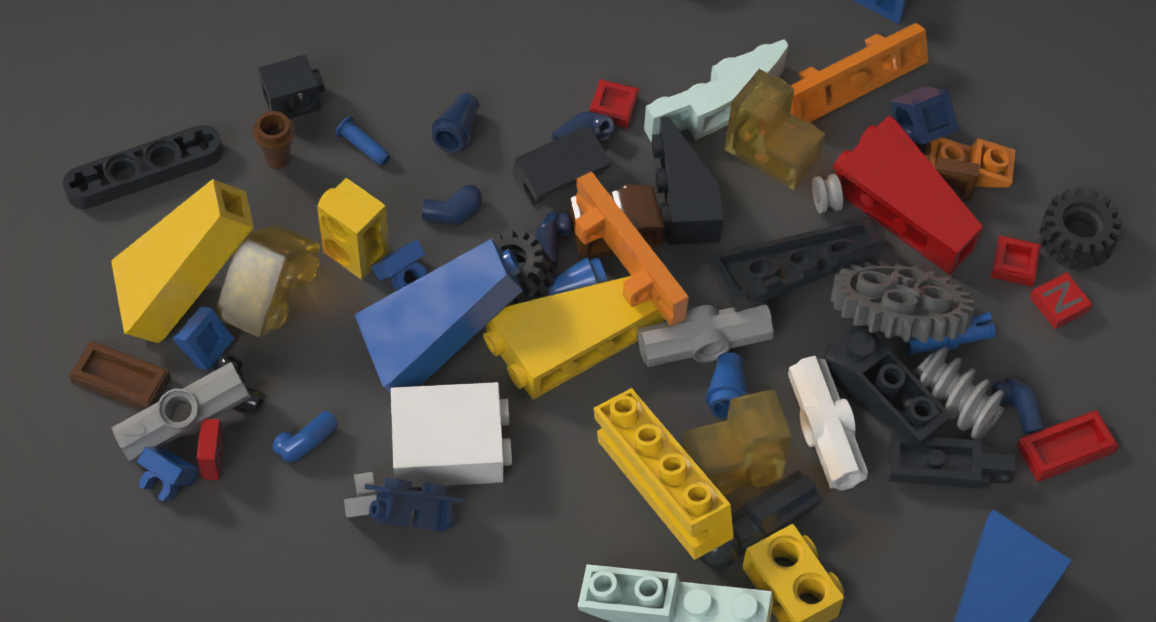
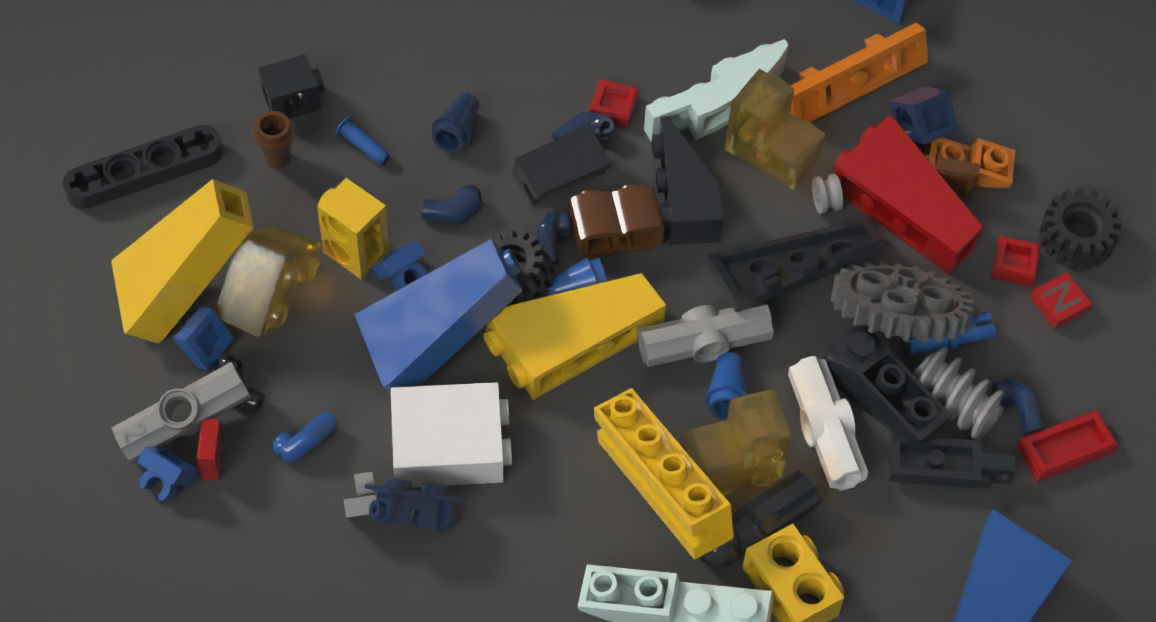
(119, 376): reddish brown tile -> none
(649, 275): orange hinge -> none

